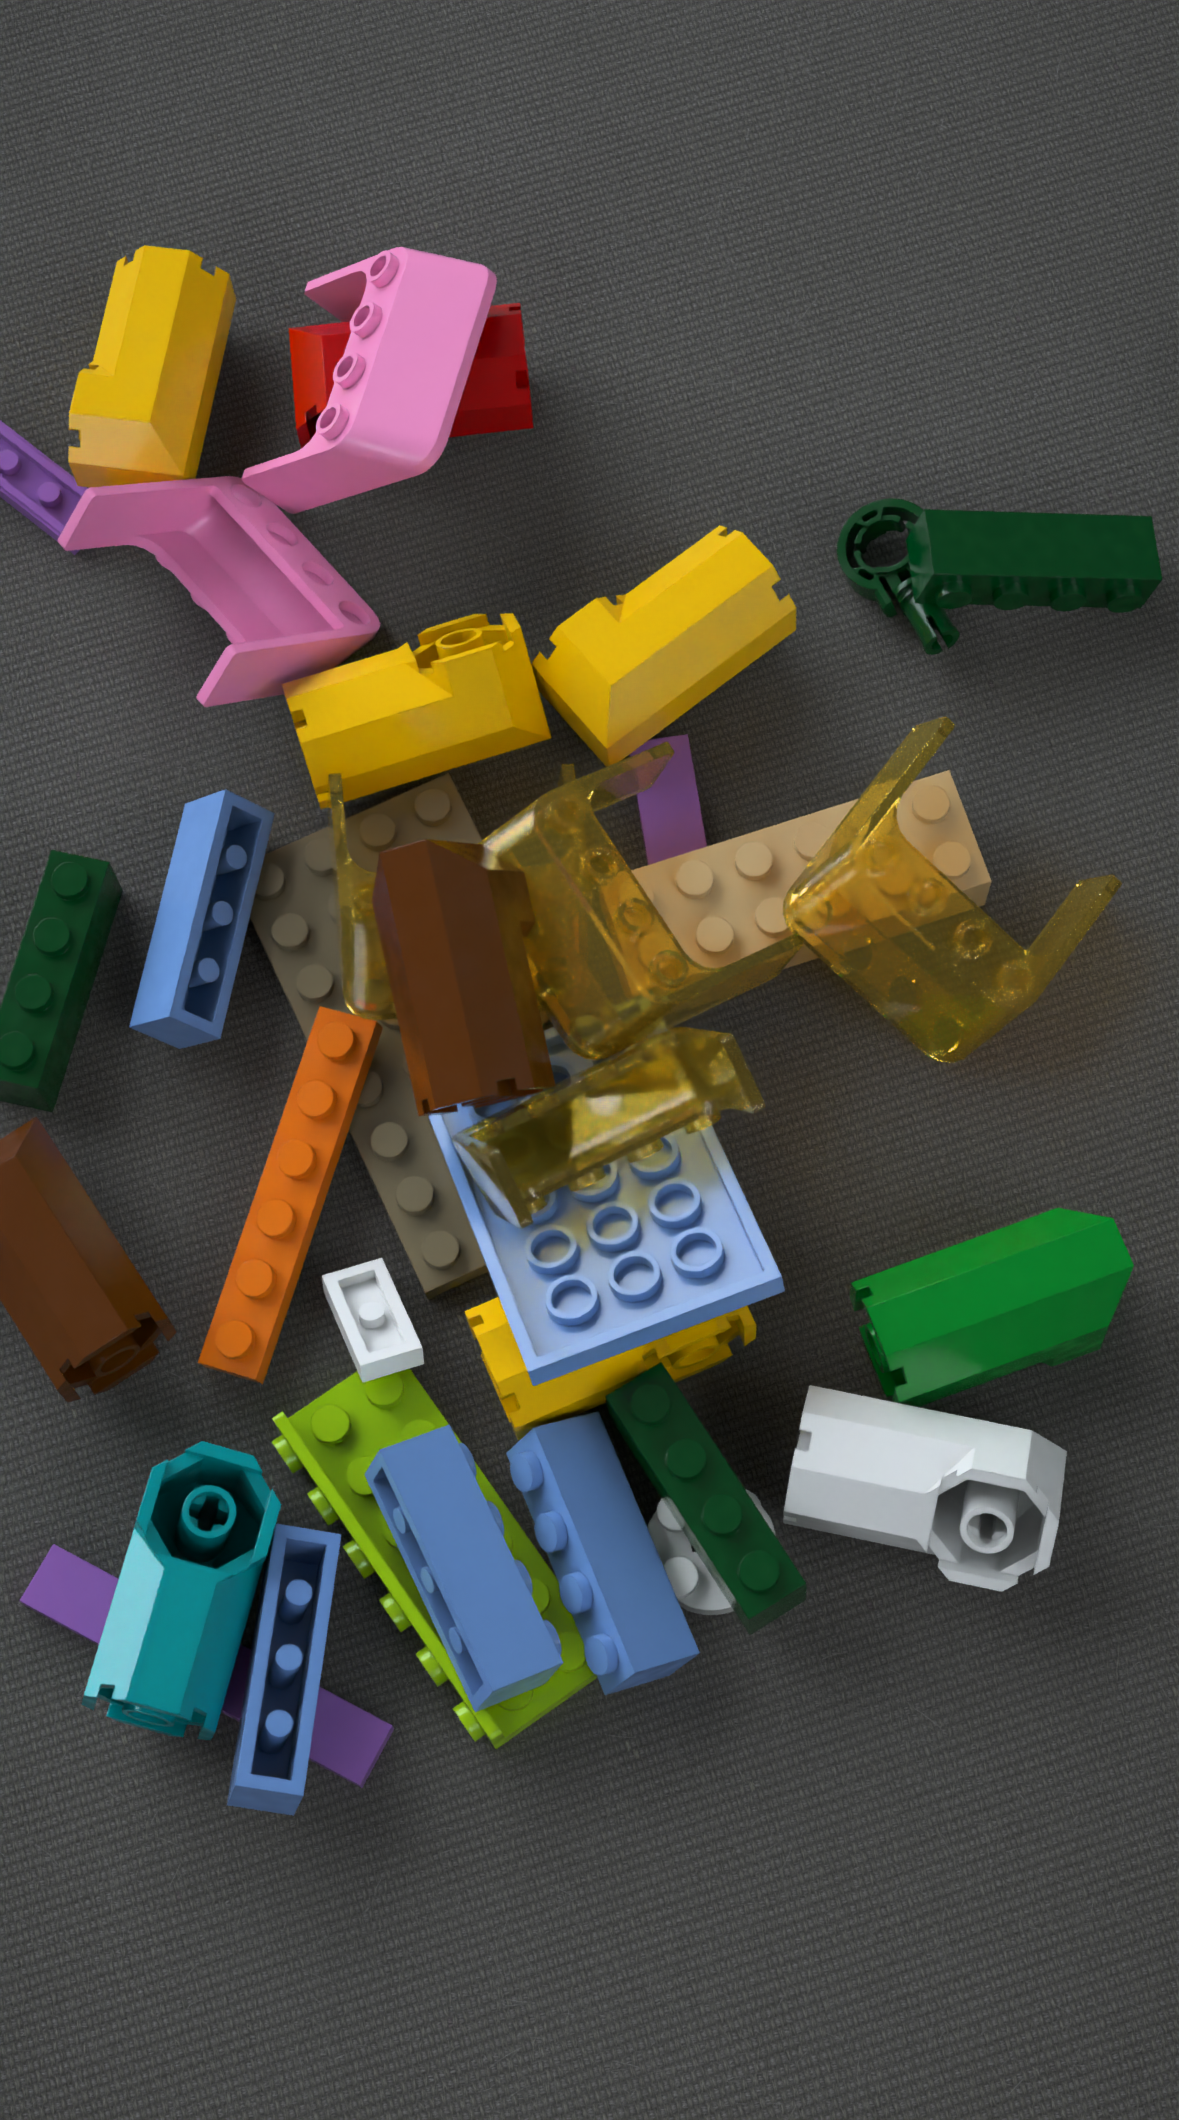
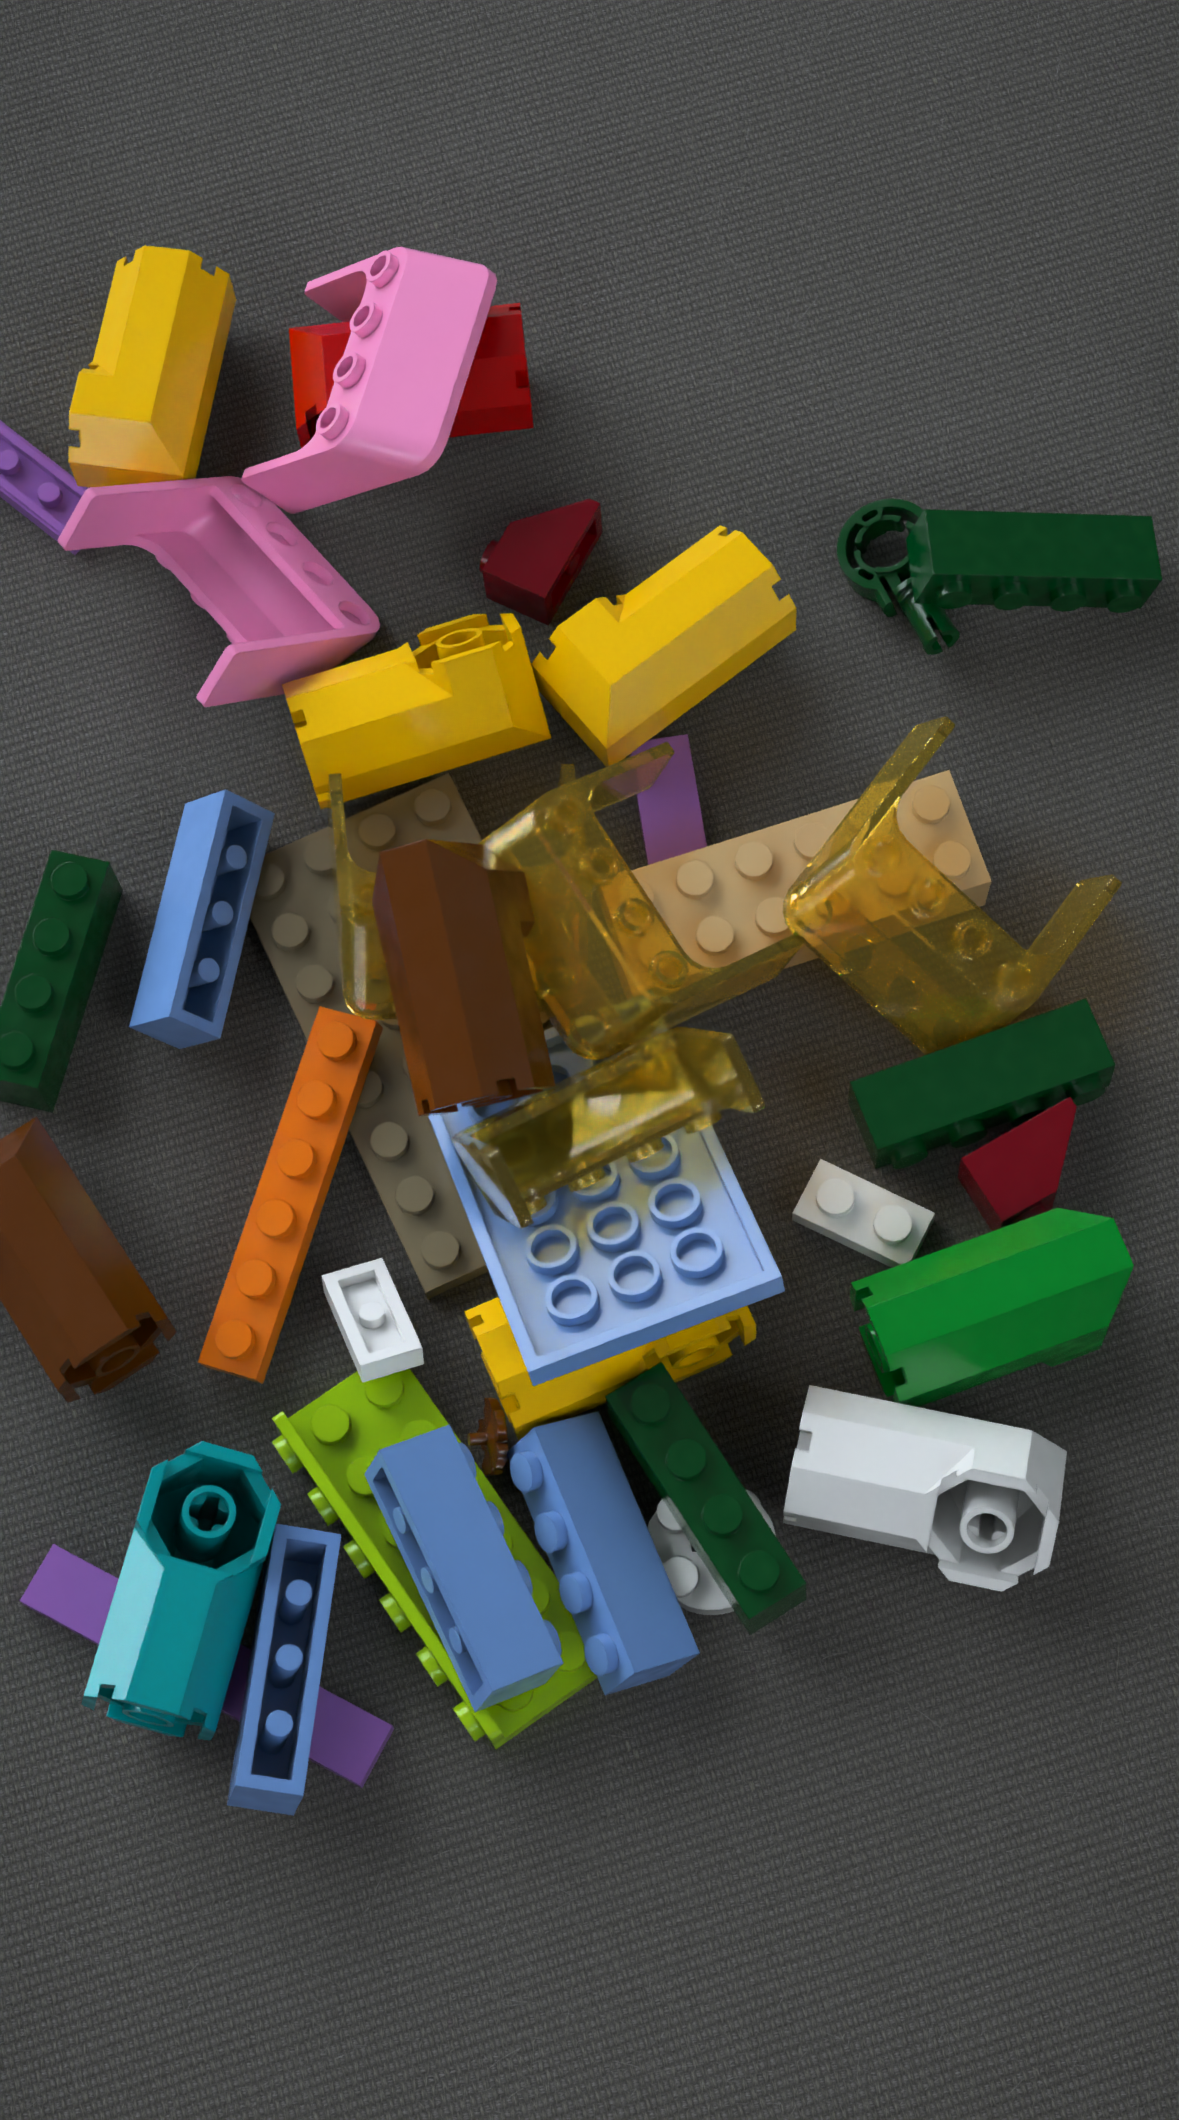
(492, 1438): none -> reddish brown plant
(541, 558): none -> dark red slope
(862, 1215): none -> white plate
(981, 1085): none -> dark green brick
(1020, 1169): none -> dark red slope

